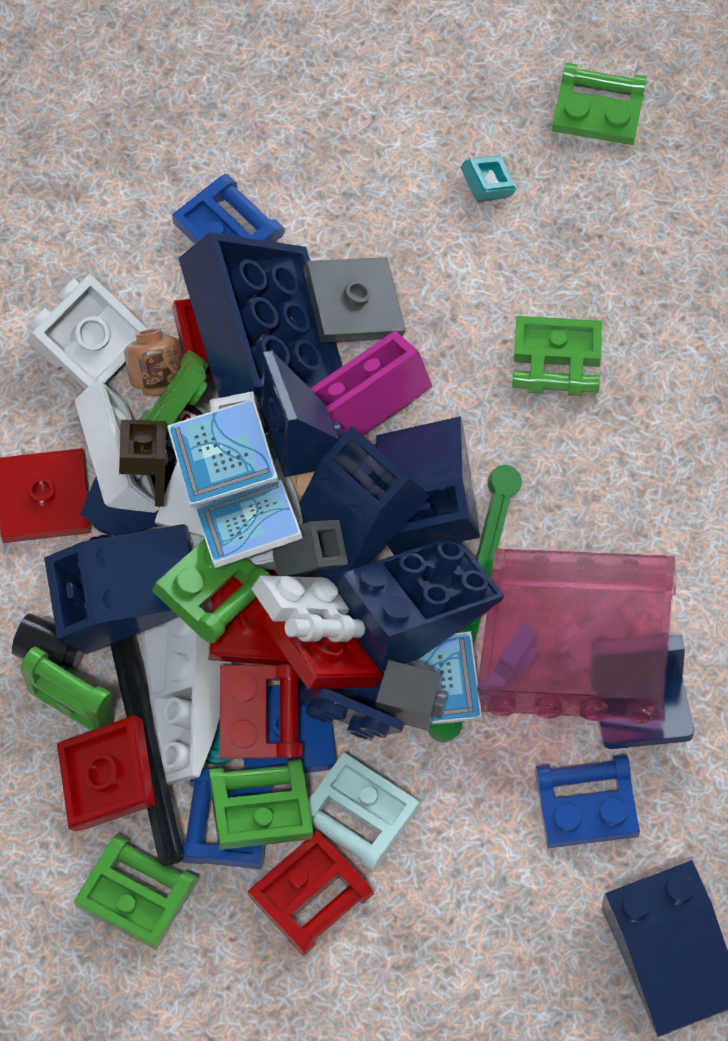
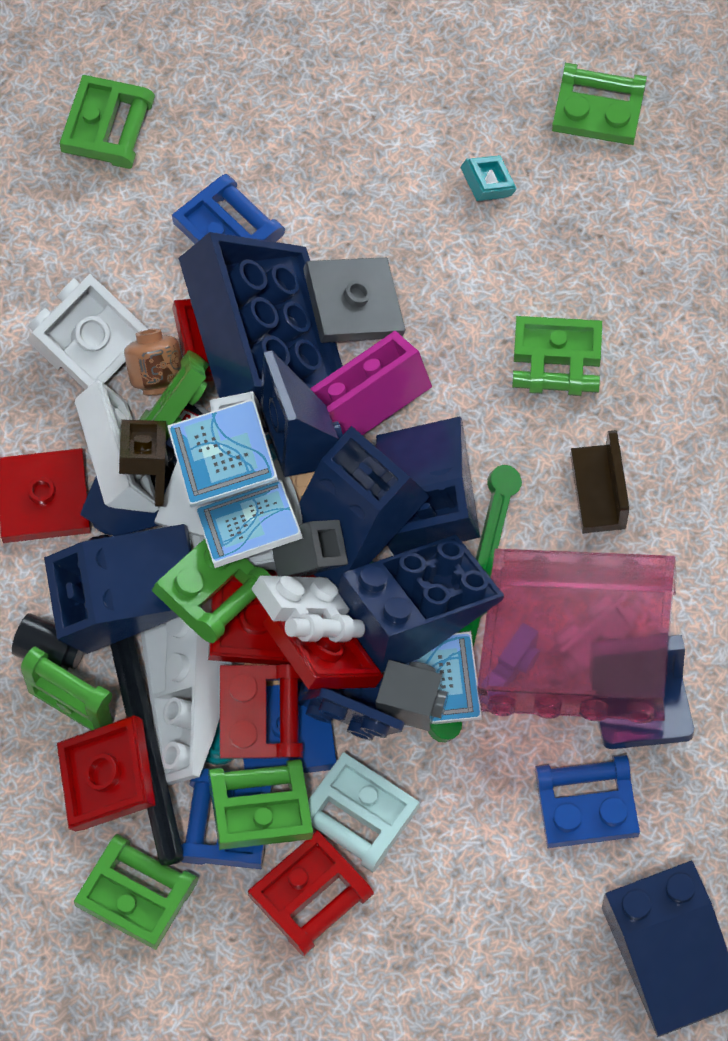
(94, 116): none -> bright green plate
(600, 486): none -> dark brown panel

